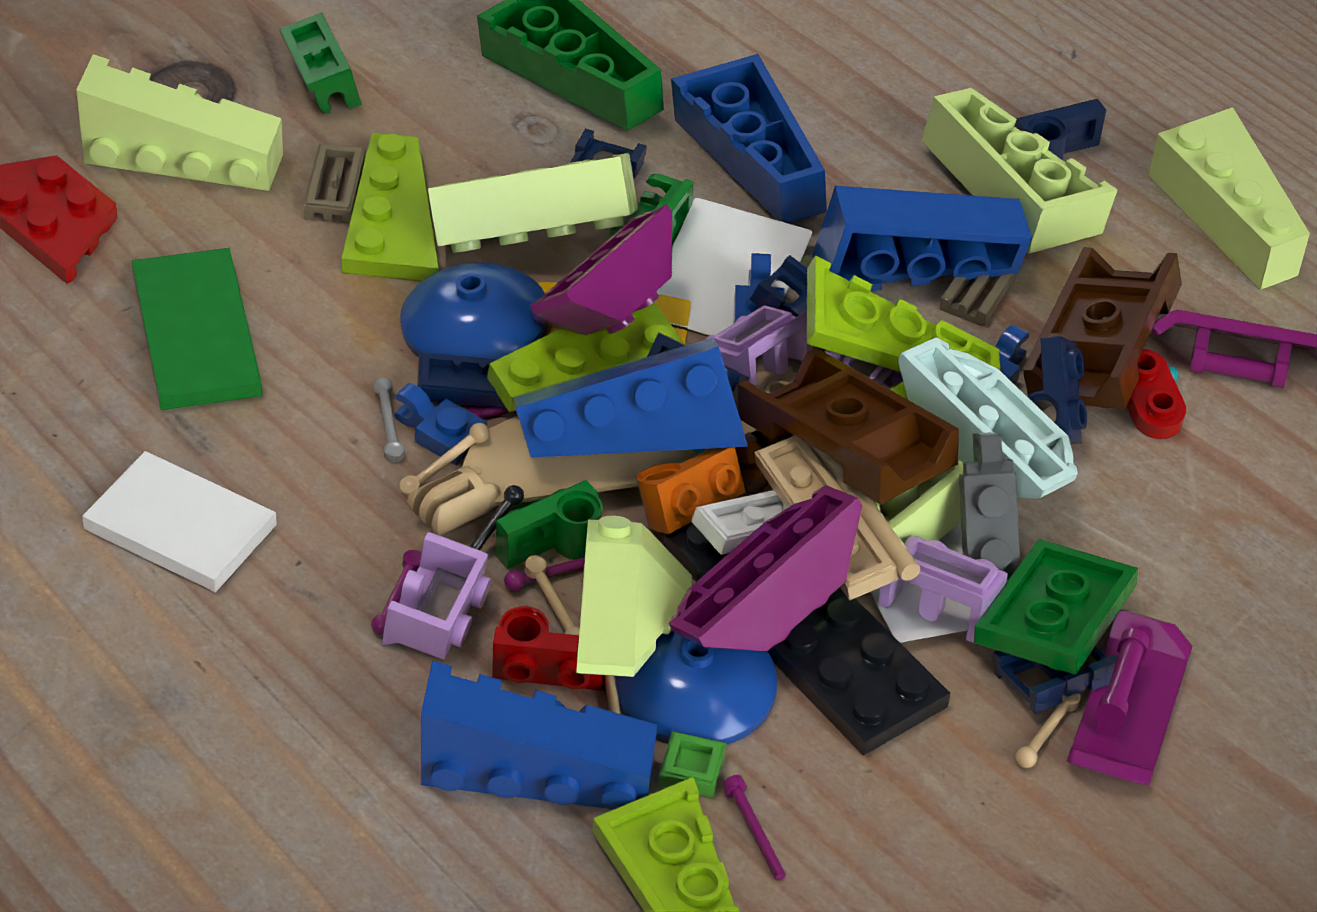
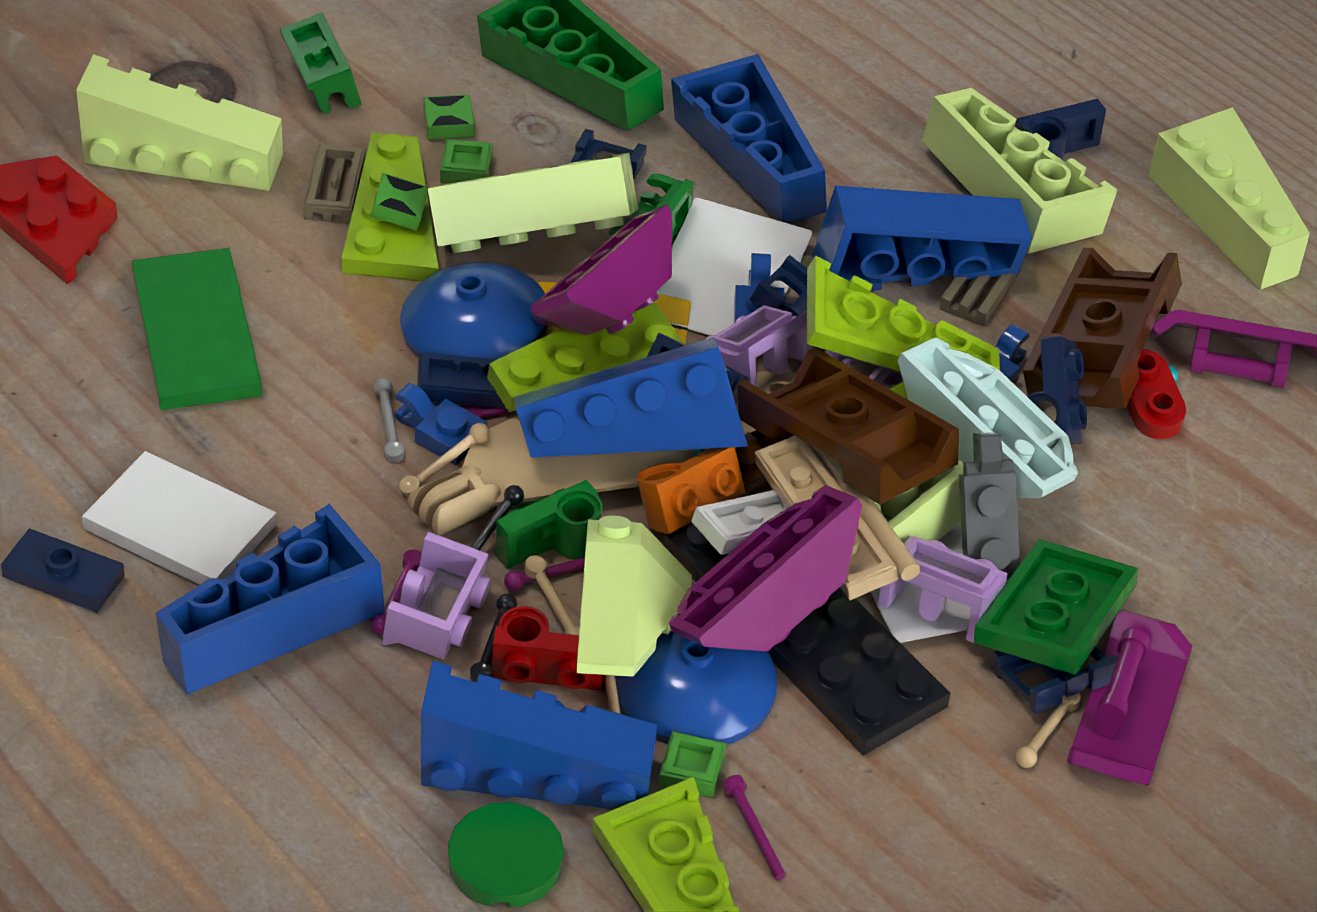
(63, 570): none -> dark blue plate
(272, 603): none -> blue wedge
(399, 201): none -> bright green tile
(448, 116): none -> bright green tile
(465, 160): none -> bright green tile
(504, 603): none -> black hinge
(505, 854): none -> green tile

